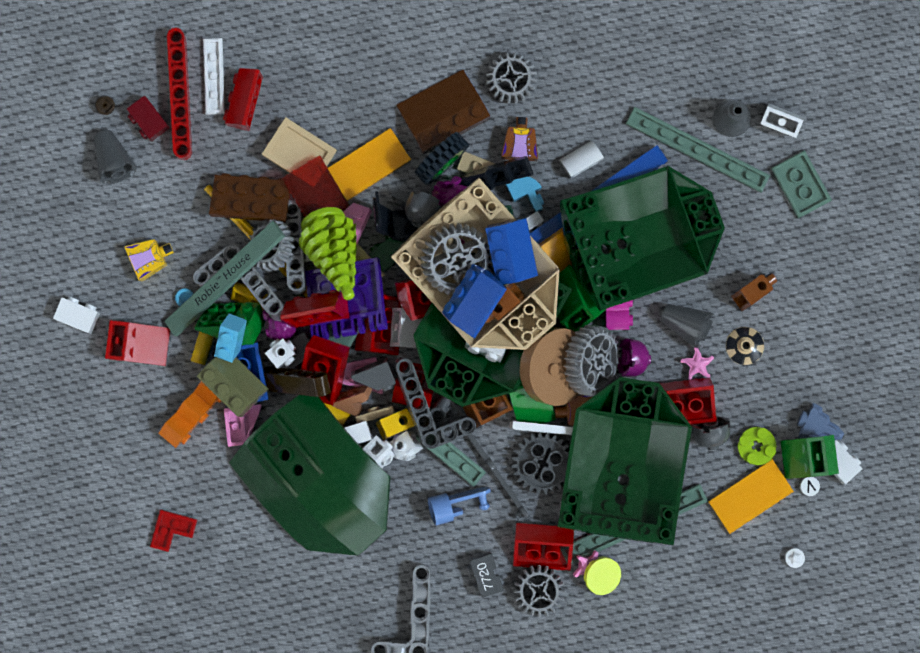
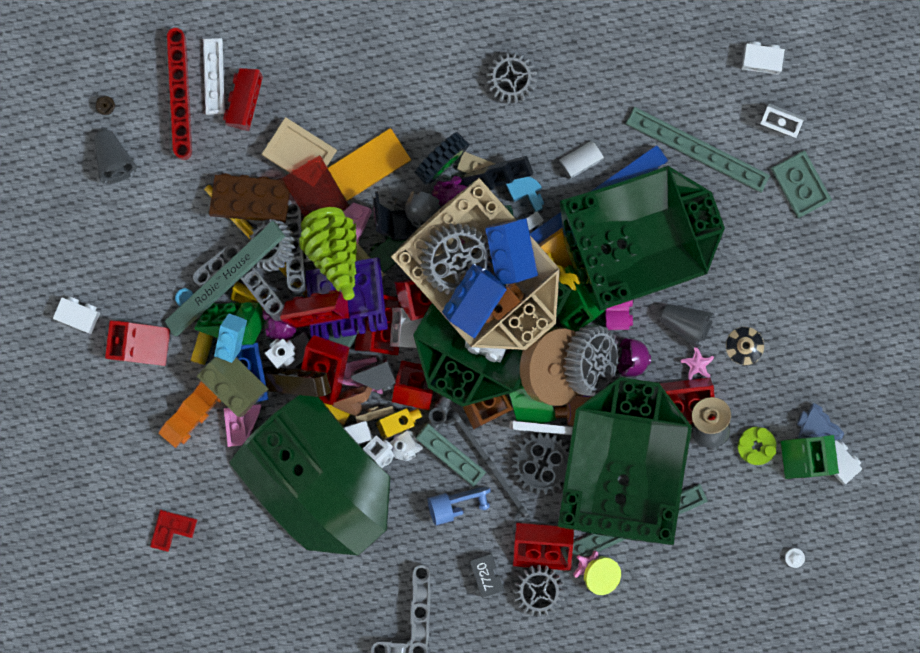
(147, 118): dark red brick -> none
(148, 257): torso -> none
(423, 410): dark grey beam -> none
(443, 110): reddish brown slope -> none
(520, 141): torso -> none
(566, 278): none -> yellow hair
(711, 407): none -> tan dish
(732, 118): dark grey cone -> none
(750, 496): light orange tile -> none
(754, 291): dark orange torso -> none
(763, 58): none -> white brick
(809, 486): white tile -> none

